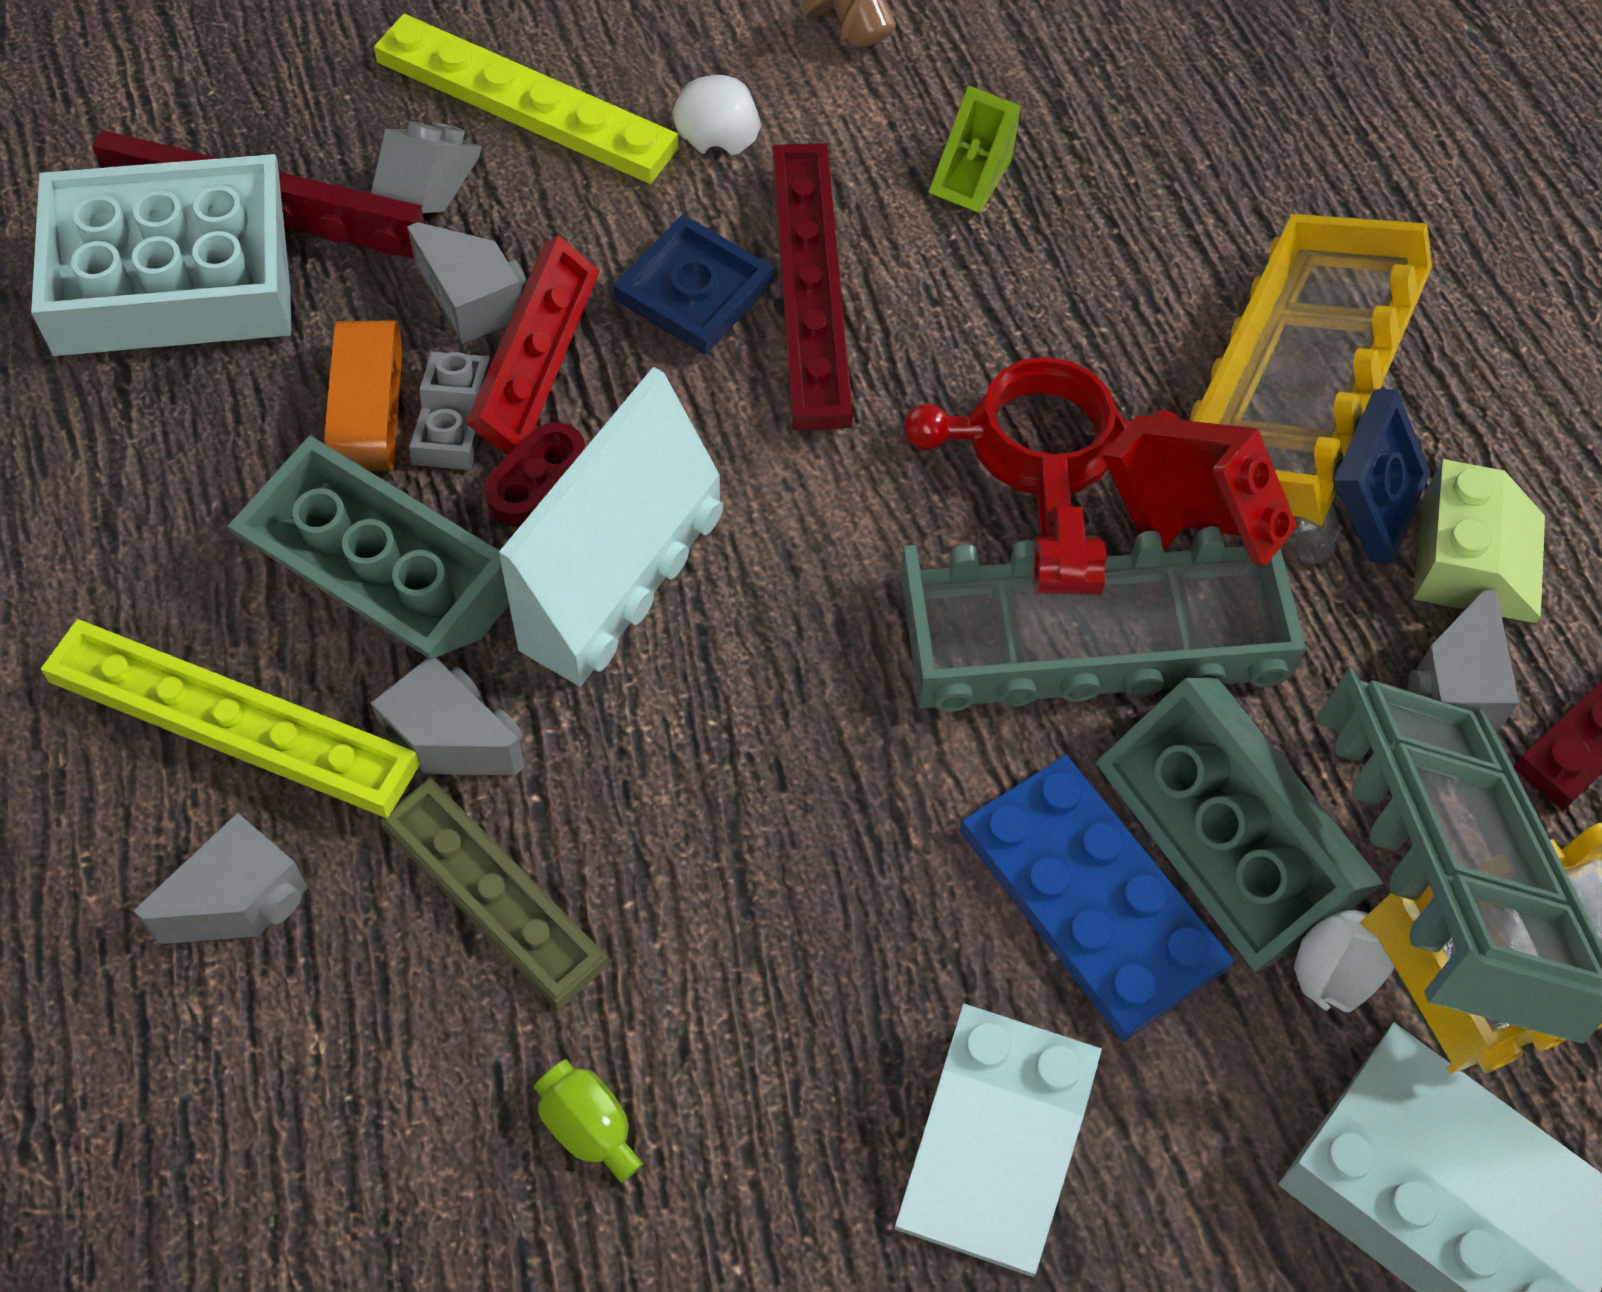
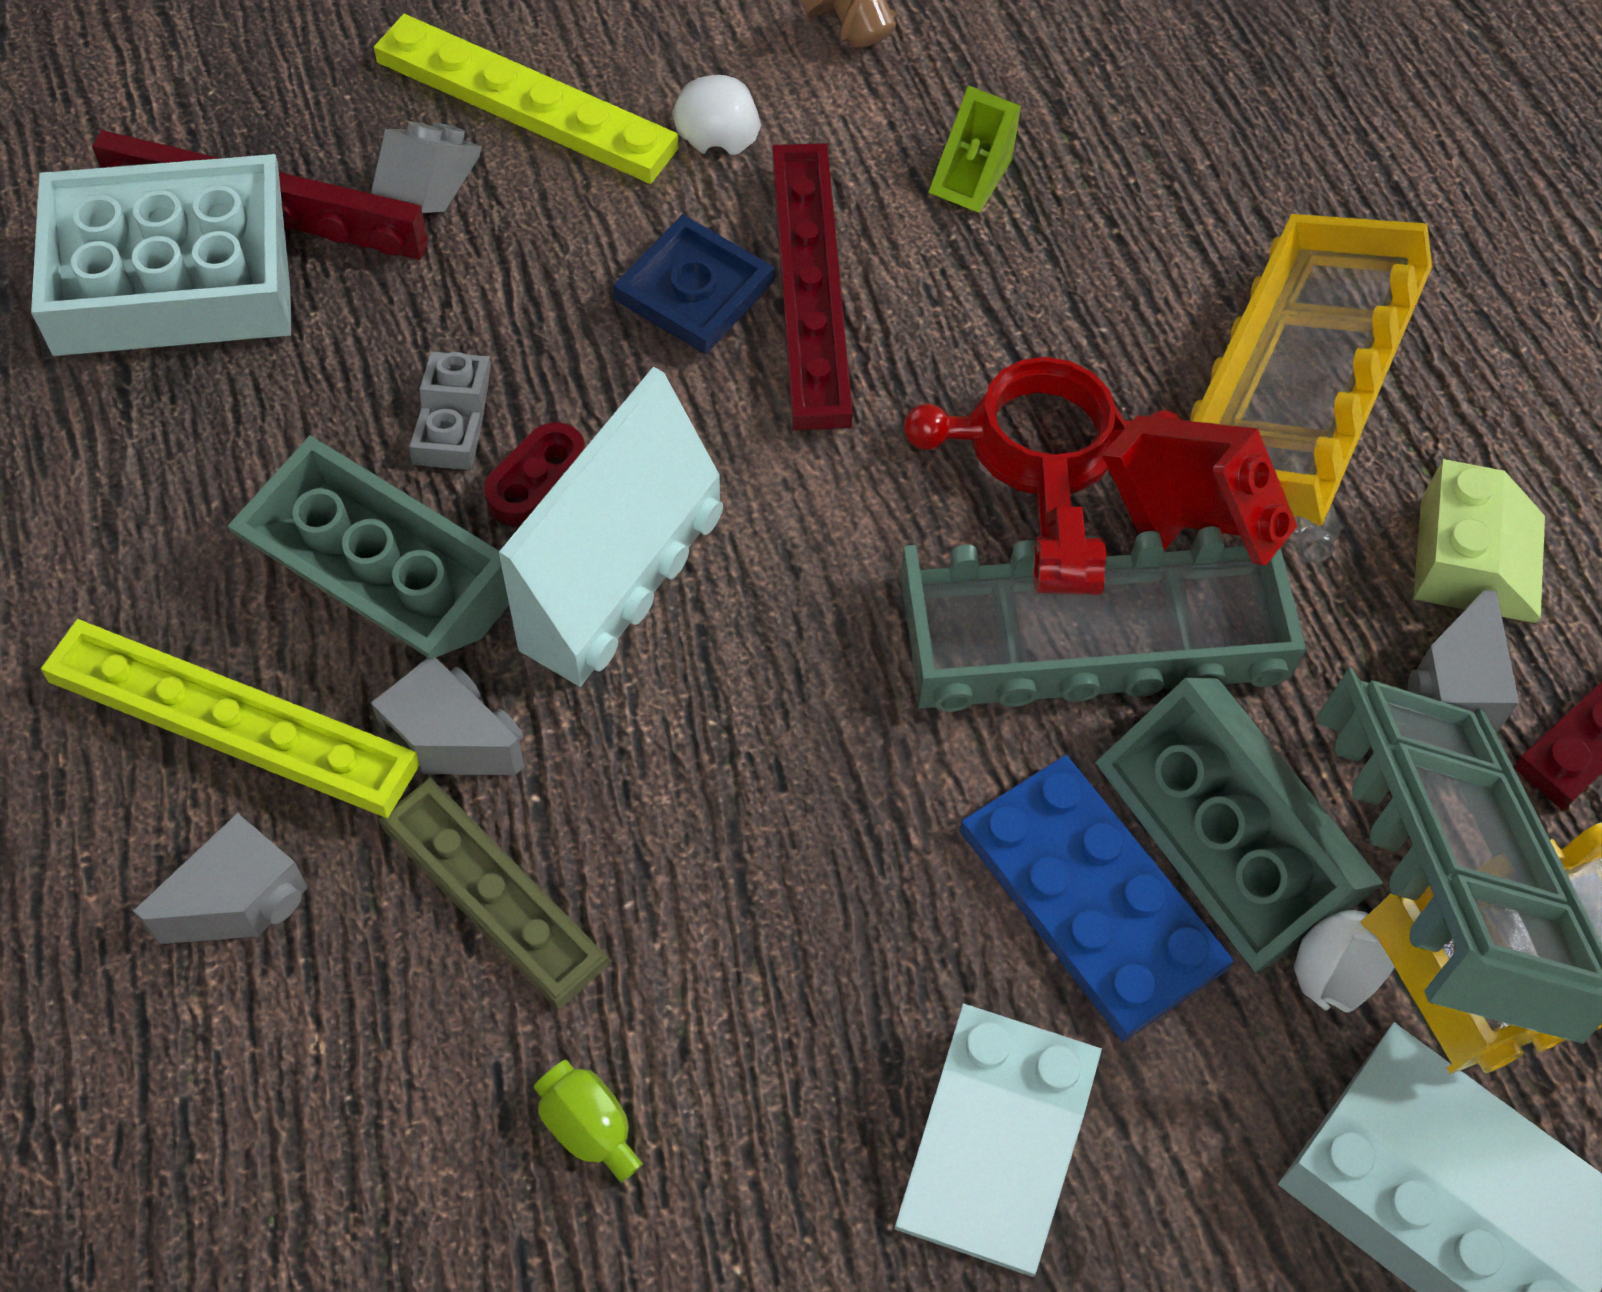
(365, 392): orange beam -> none
(467, 279): light grey slope -> none
(533, 346): red plate -> none
(1382, 475): dark blue plate -> none

